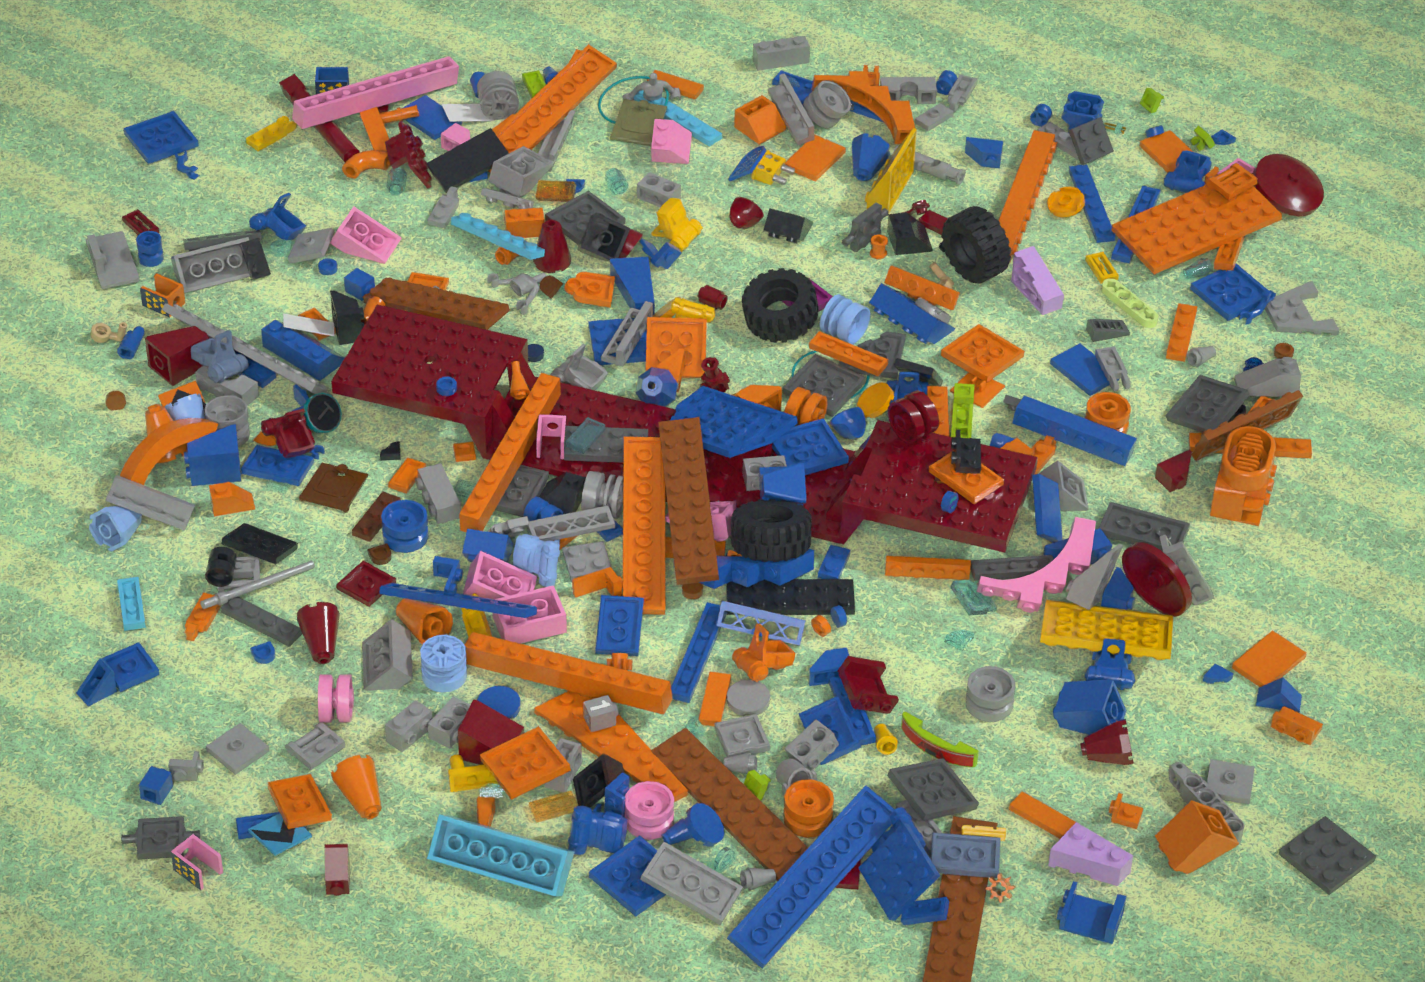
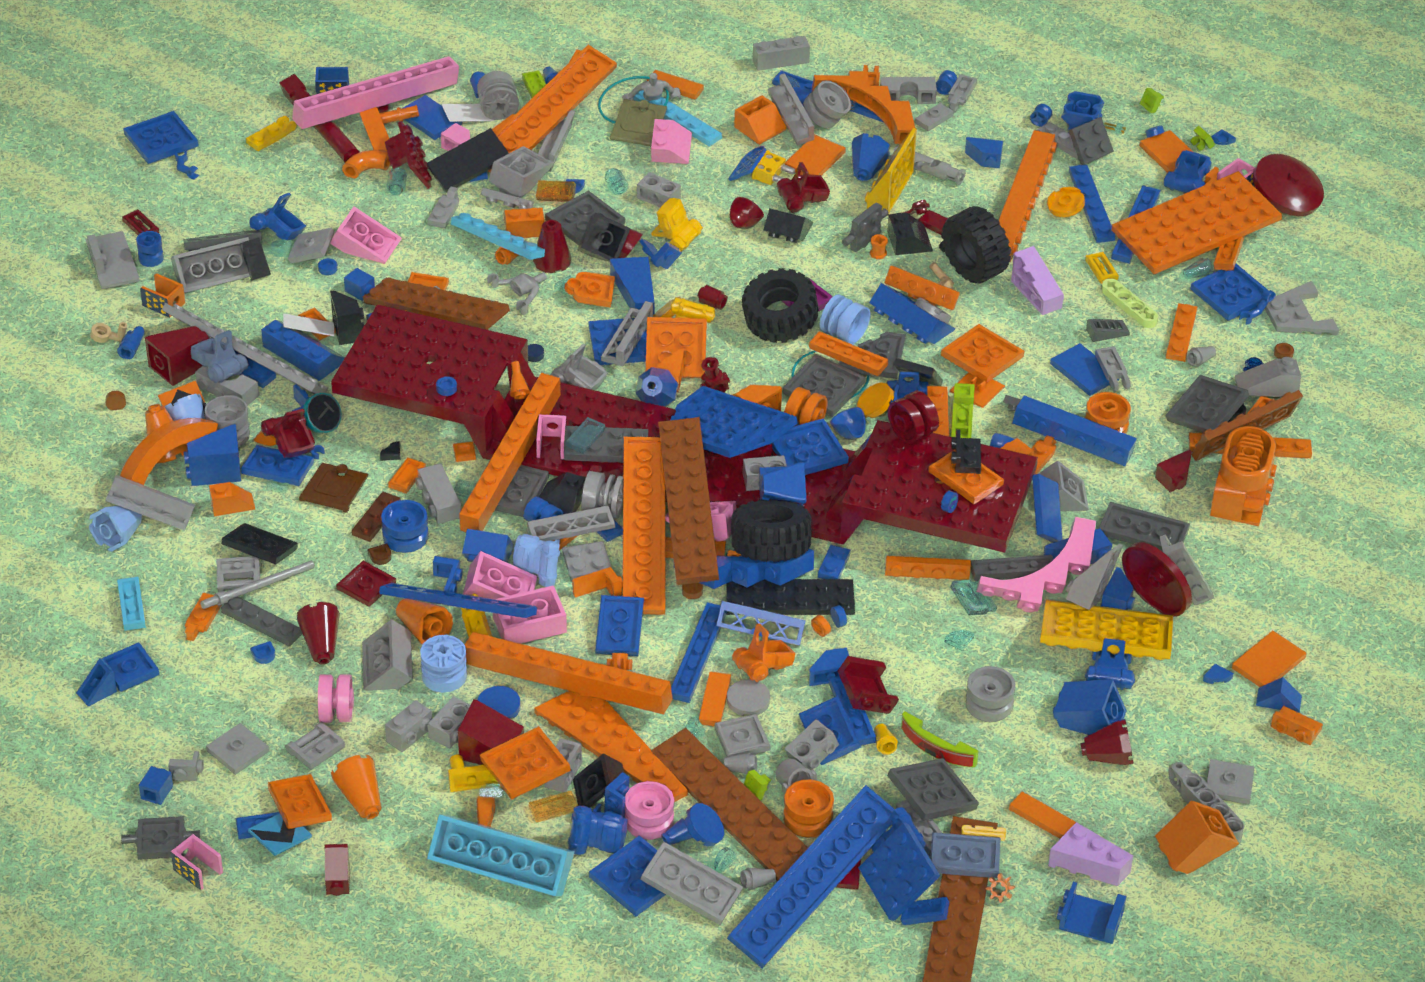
(220, 566): black wheel -> none
(370, 306): orange cone -> none
(510, 527): light grey plate -> none
(550, 285): reddish brown tile -> none
(600, 713): light grey brick -> none
(802, 189): none -> dark red piece
(1125, 813): orange bracket -> none
(1234, 185): orange plate -> none
(1327, 855): dark grey plate -> none

